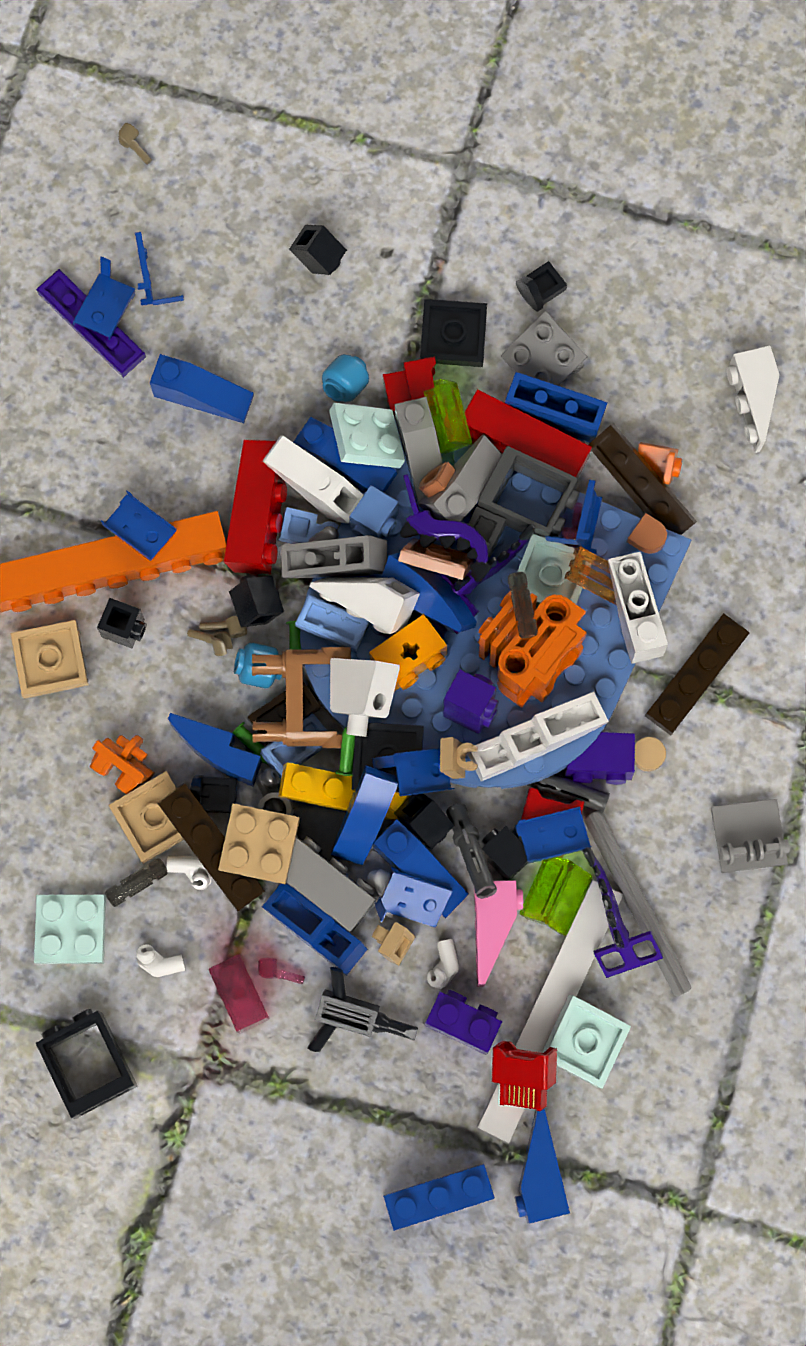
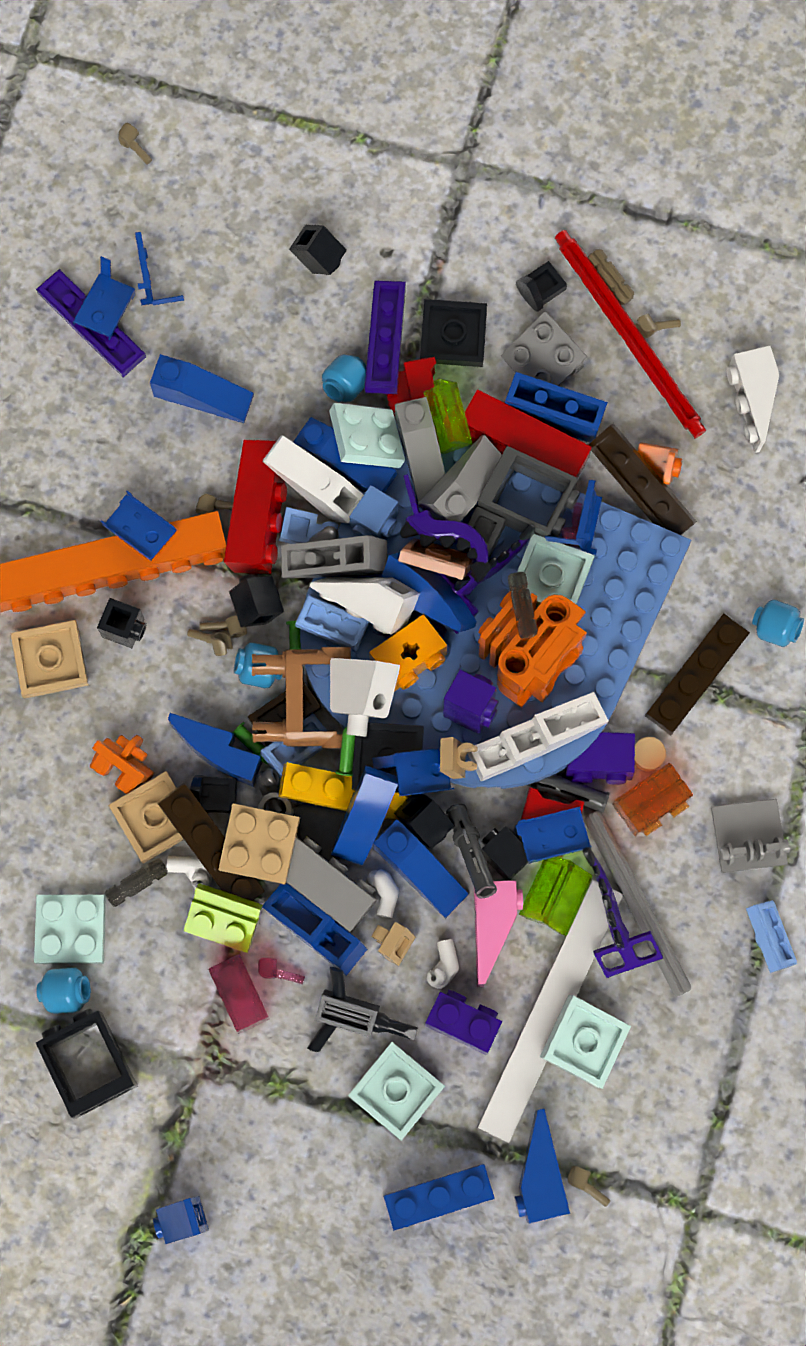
(63, 990): none -> dark azure head
(156, 964): white arm -> none
(180, 1220): none -> blue slope
(208, 502): none -> dark tan hand
(223, 918): none -> plate
(385, 337): none -> dark purple tile
(396, 1091): none -> light aqua plate
(413, 899): piece -> none
(437, 479): nougat tile -> none
(523, 1075): red piece -> none
(579, 1177): none -> dark tan hand
(586, 583): clear orange tile -> none
(611, 277): none -> dark tan axle
(630, 334): none -> red piece
(637, 608): white slope -> none
(648, 327): none -> dark tan hand
(648, 535): nougat tile -> none
(653, 800): none -> clear orange brick
(771, 936): none -> light blue plate
(778, 623): none -> dark azure head

